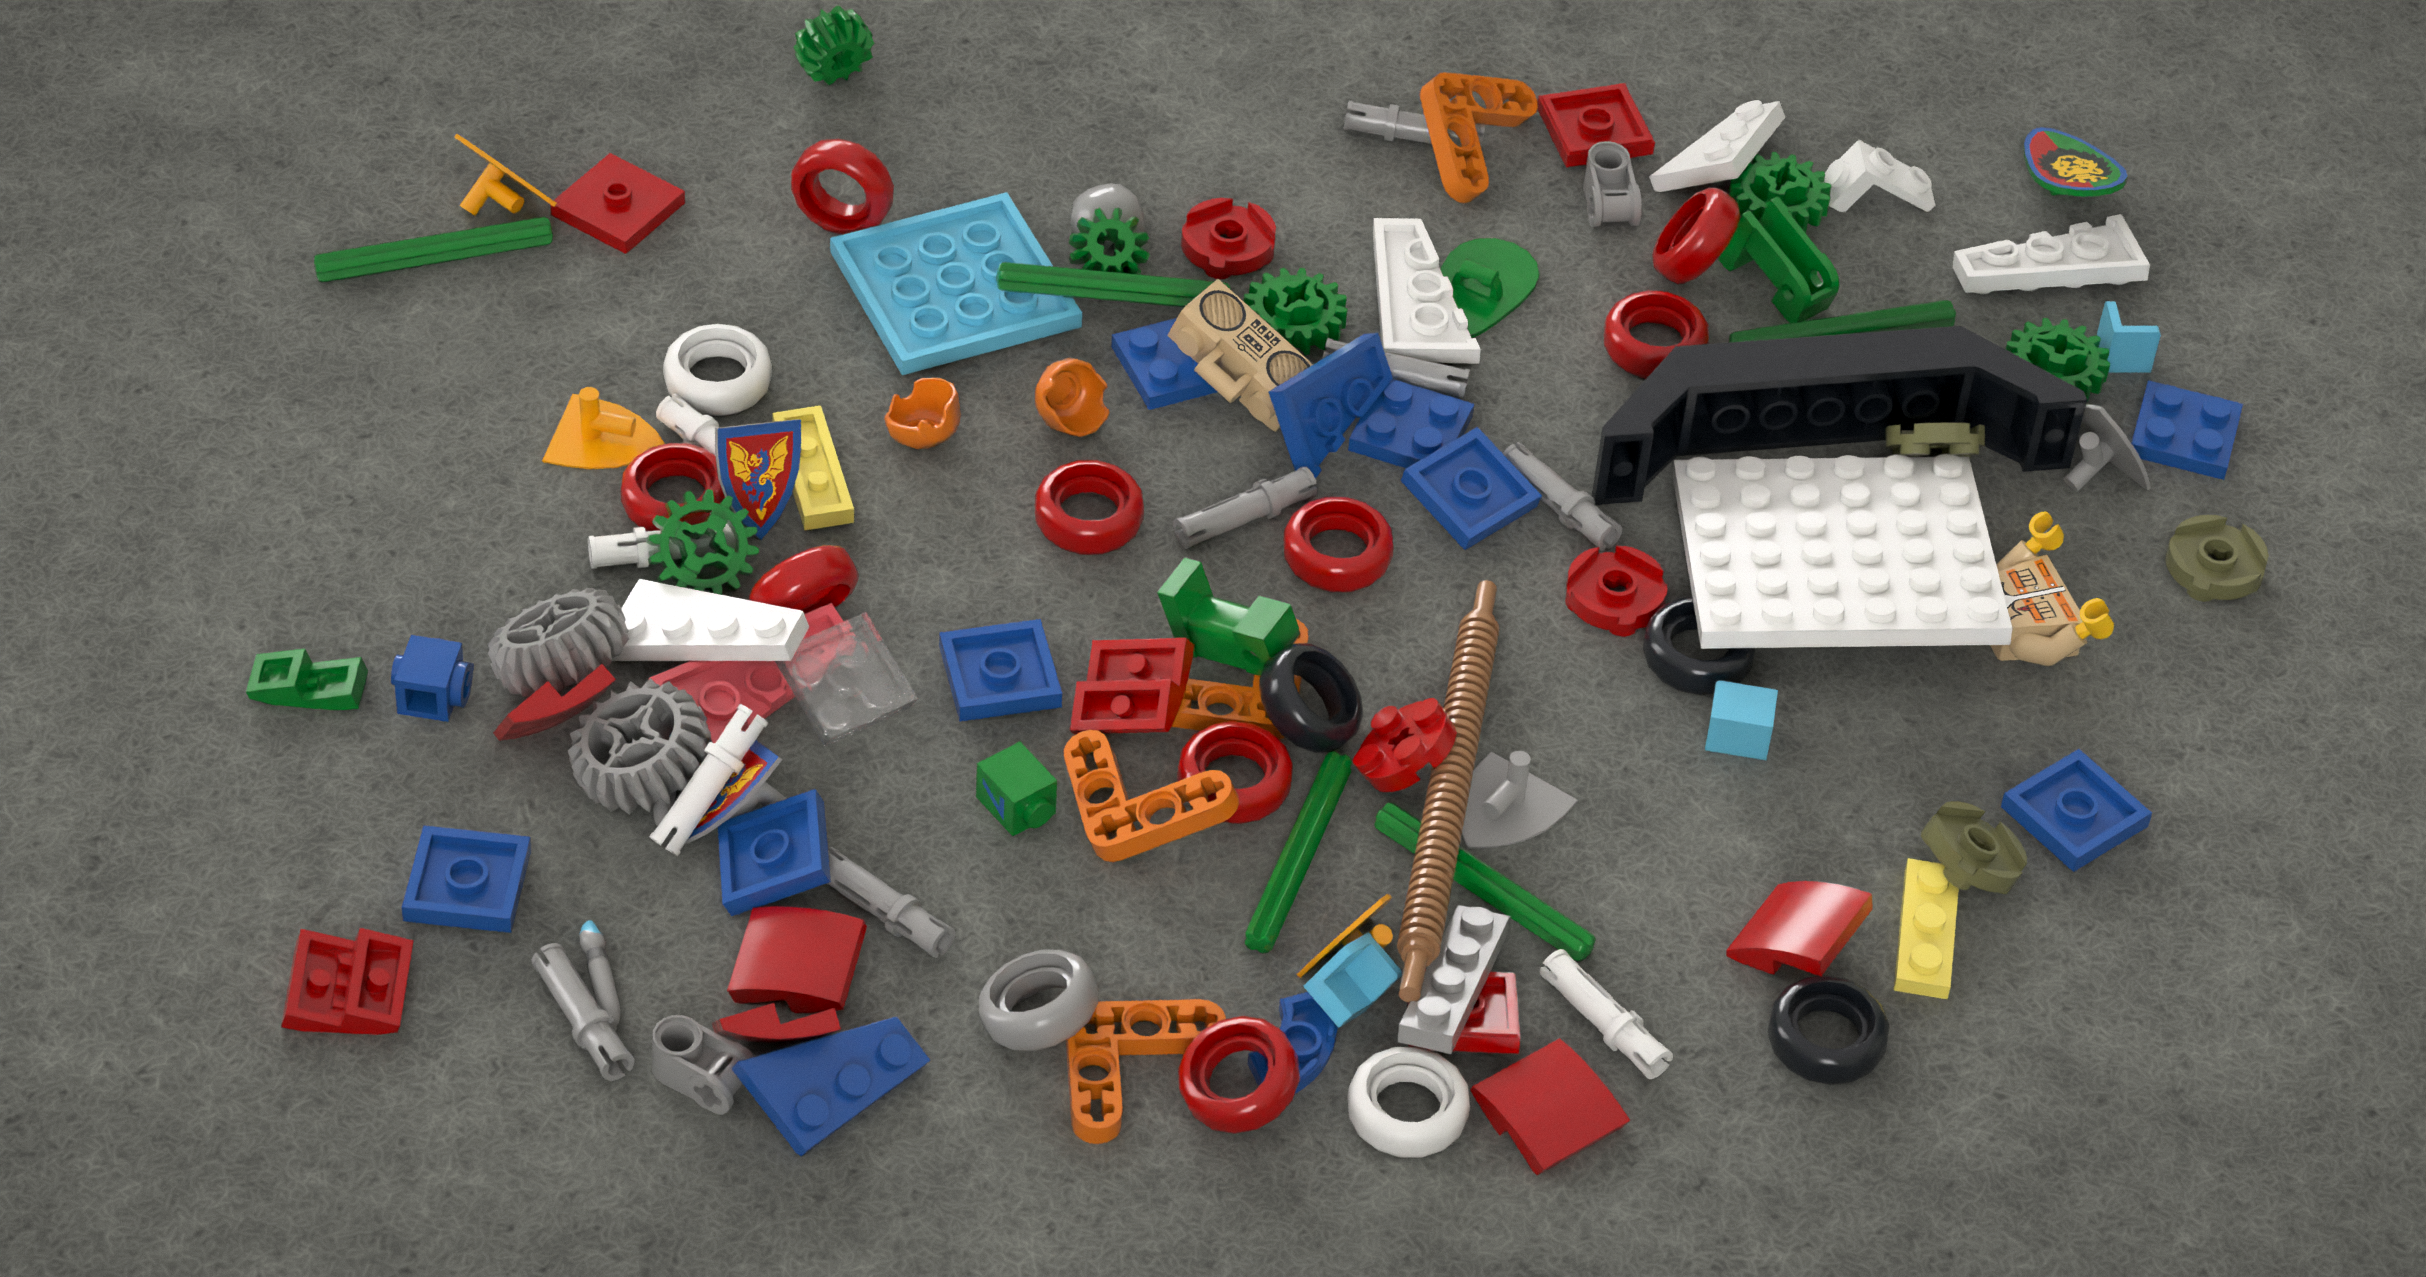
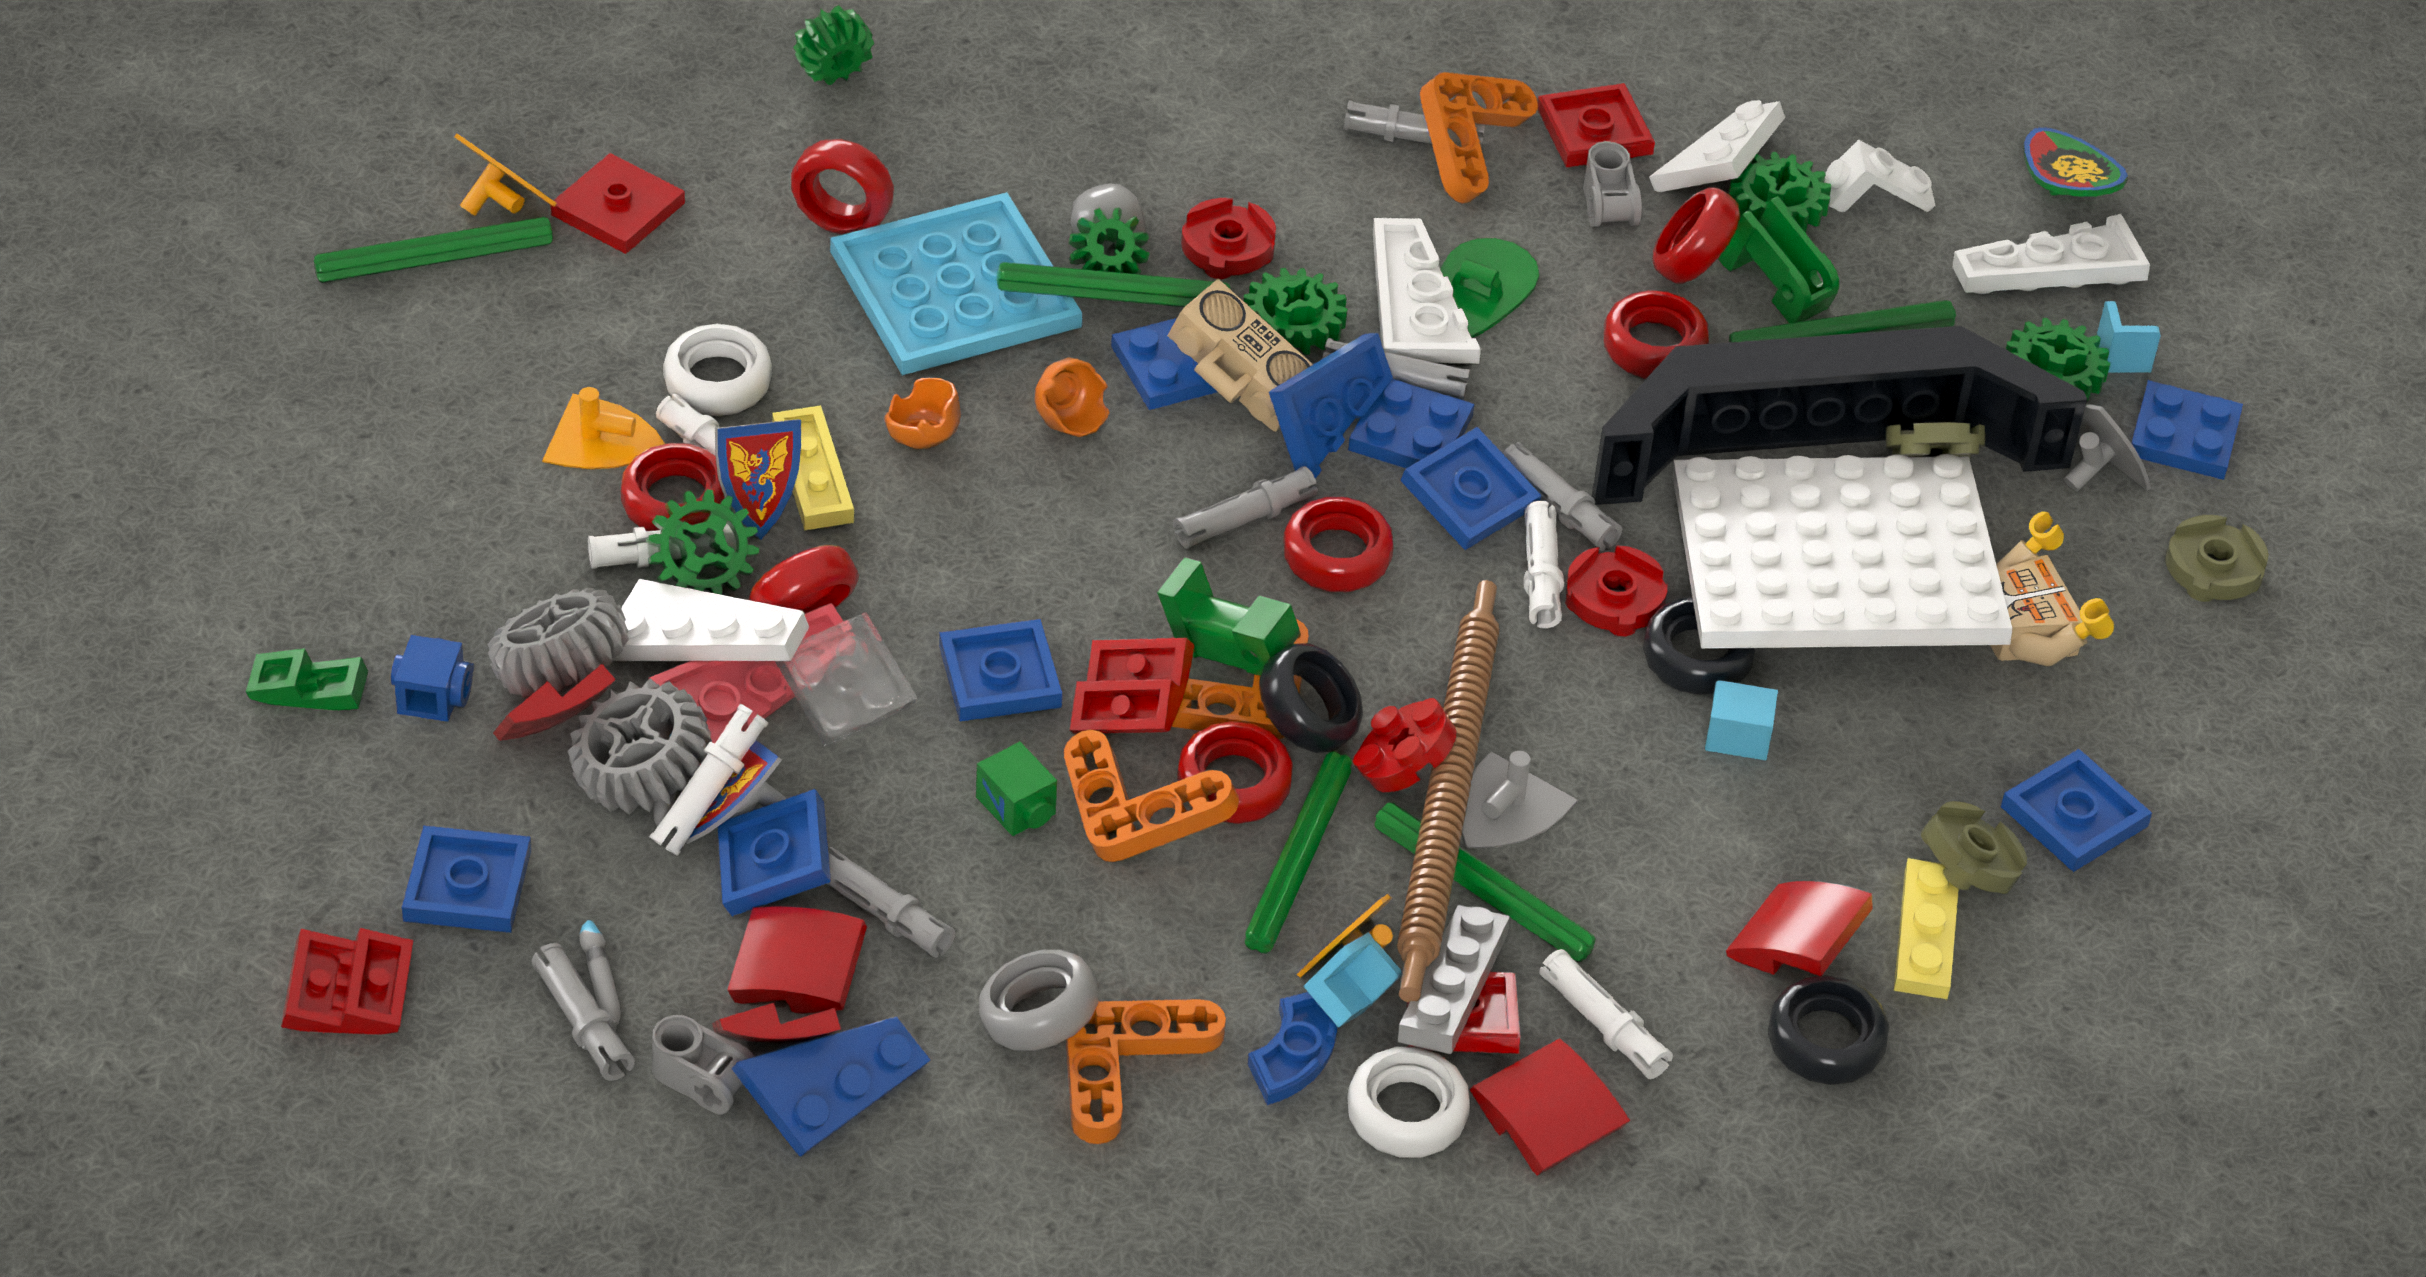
(1089, 536): red wheel -> none
(1259, 1106): red wheel -> none
(1543, 578): none -> white pin

